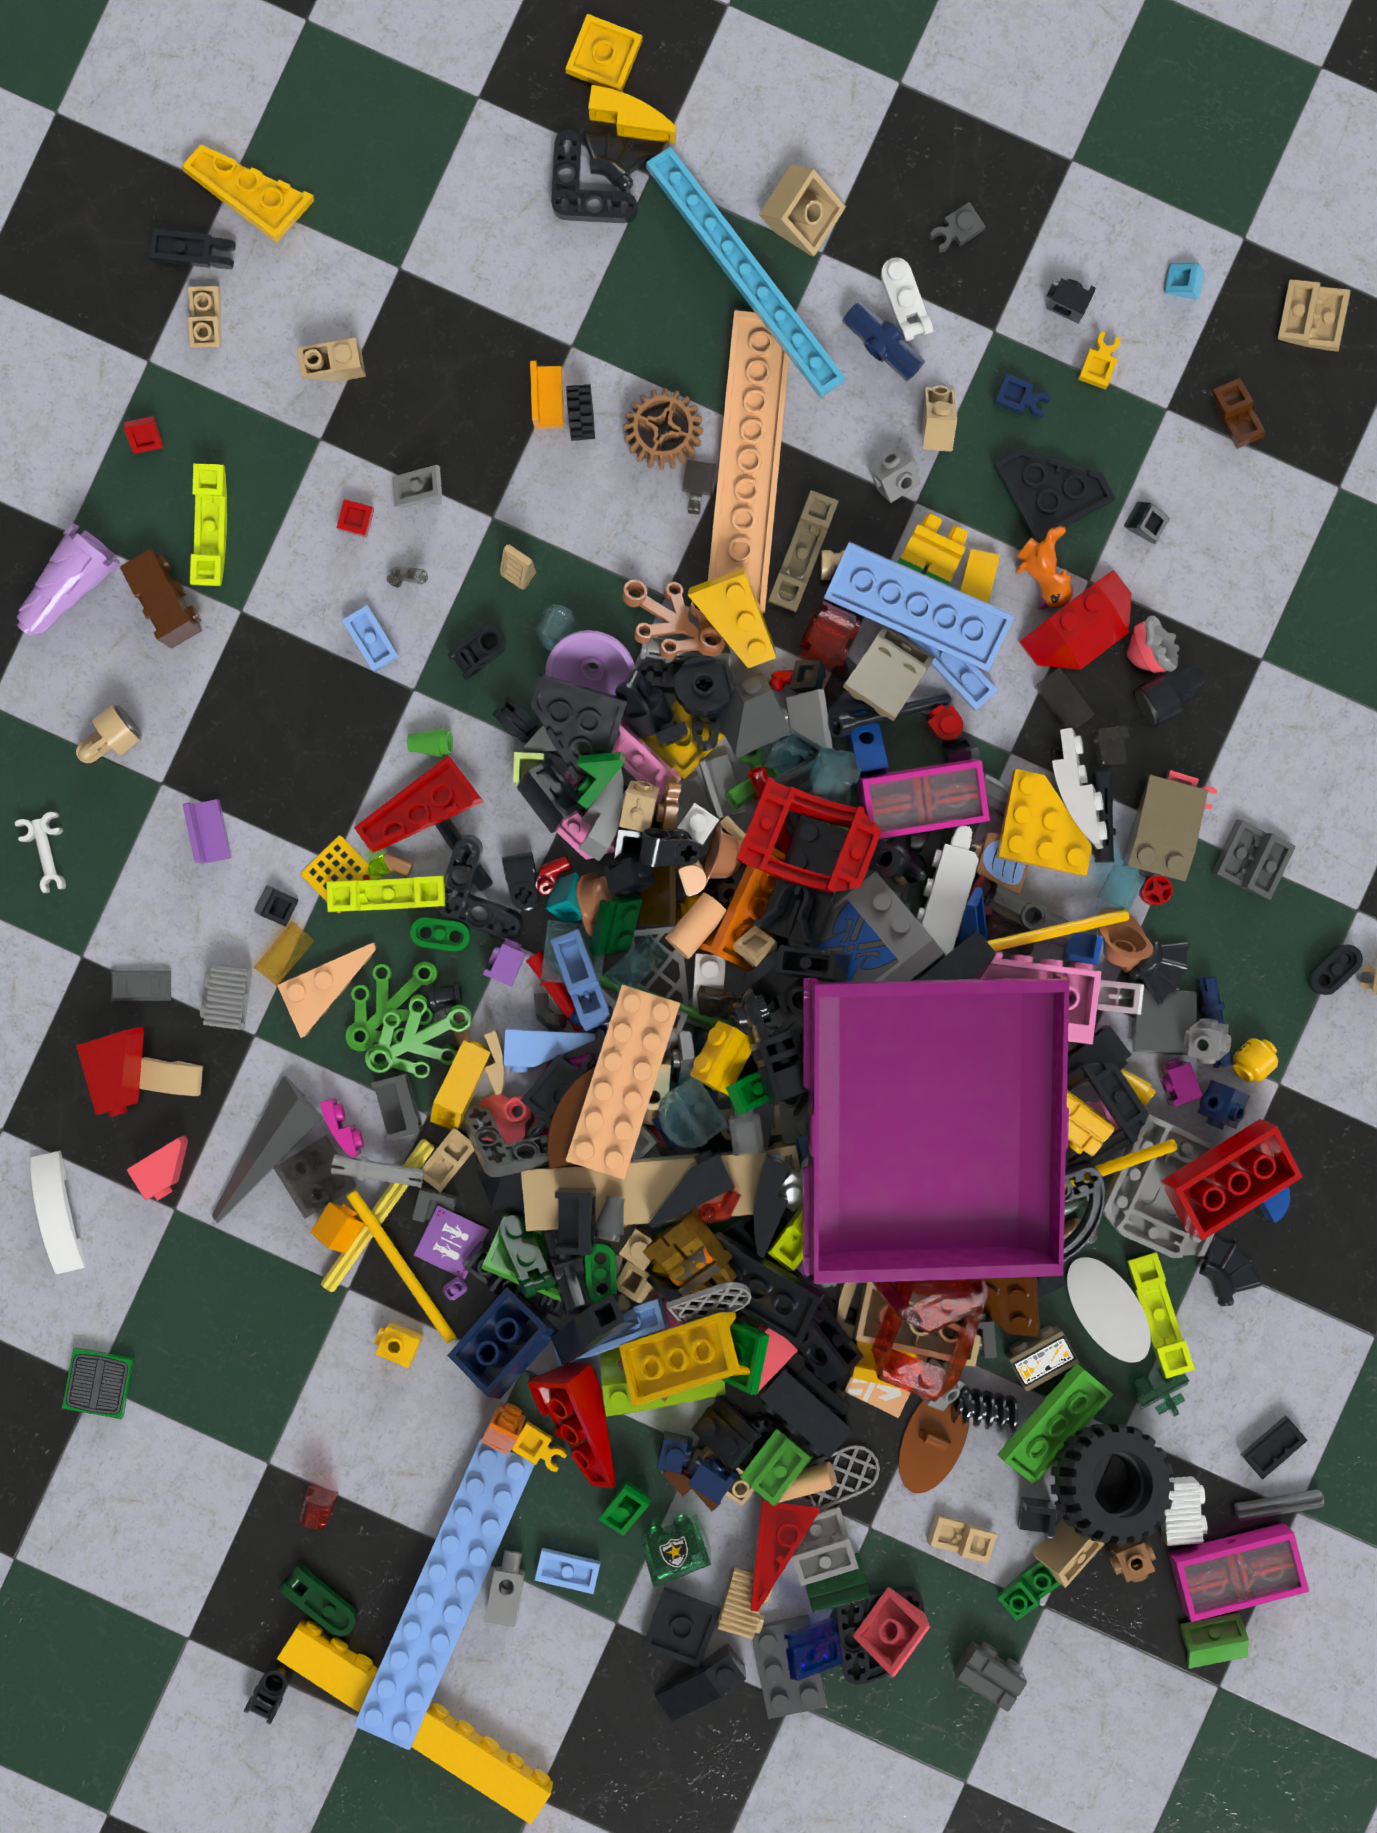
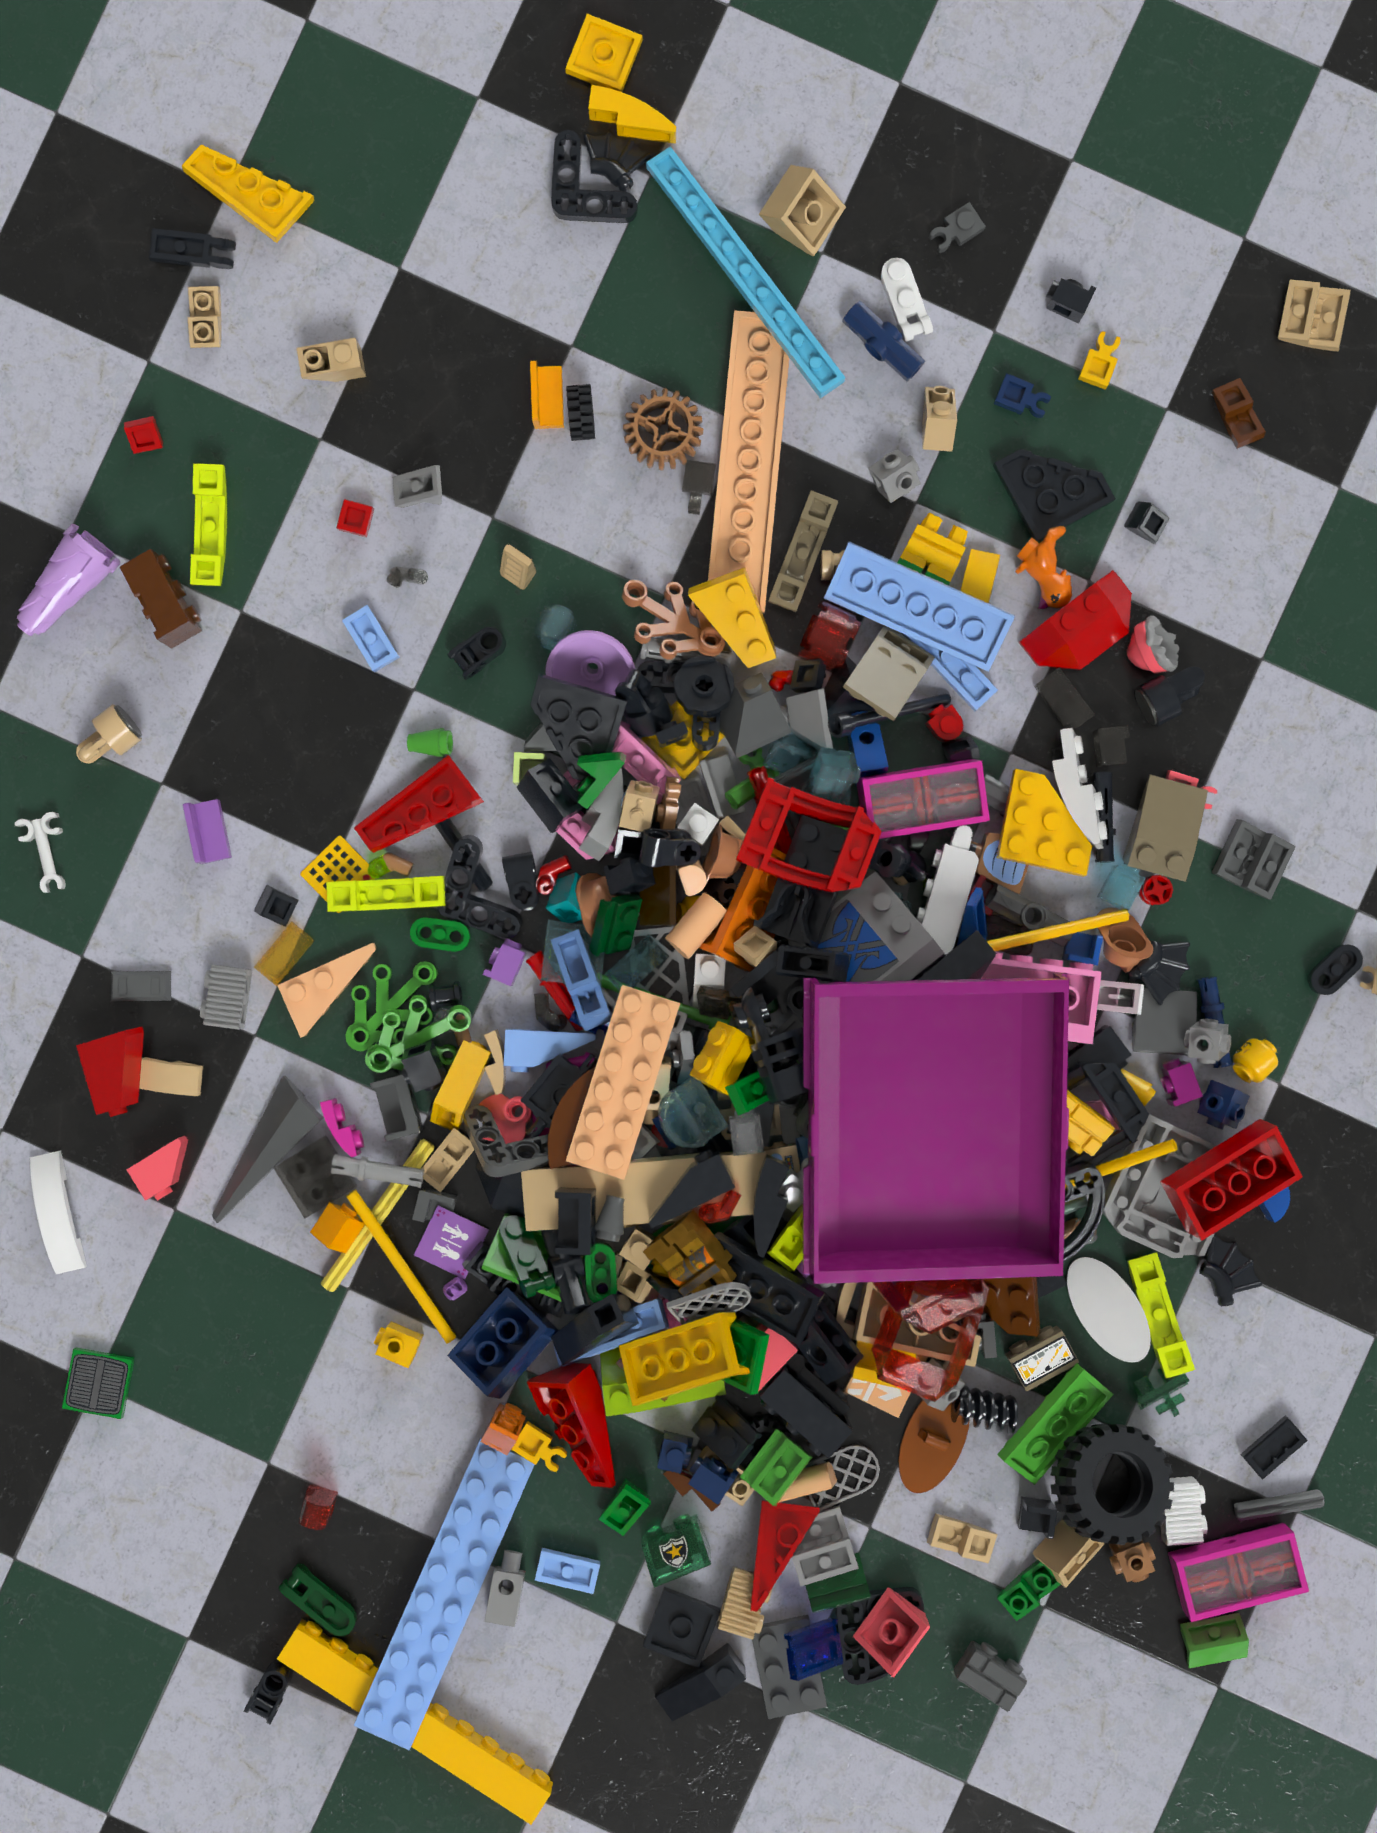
(423, 1067): none -> black brick
(515, 719): black wheel -> none
(1184, 280): medium azure slope -> none

